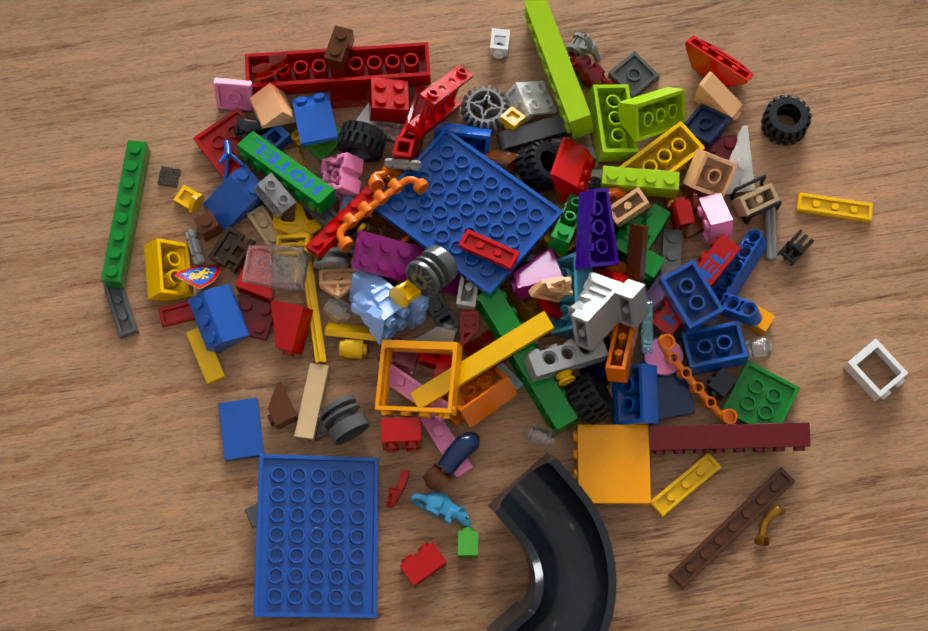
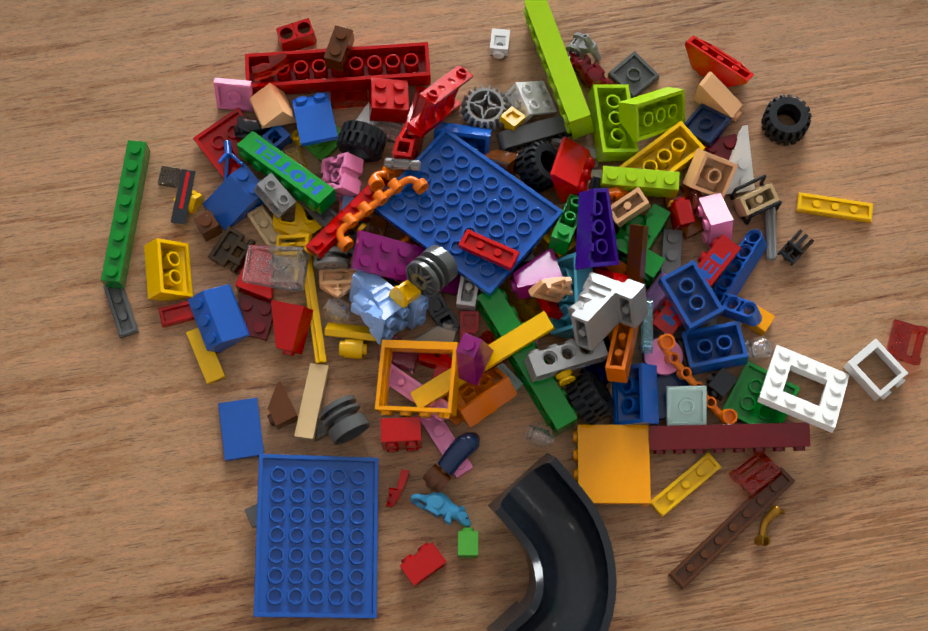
(183, 196): none -> black sticker
(194, 247): light grey axle -> none
(199, 276): shield -> none
(293, 43): none -> red piece
(472, 358): none -> magenta slope
(686, 405): none -> light aqua tile
(759, 477): none -> clear red plate
(772, 393): none -> white plate
(900, 338): none -> clear red plate

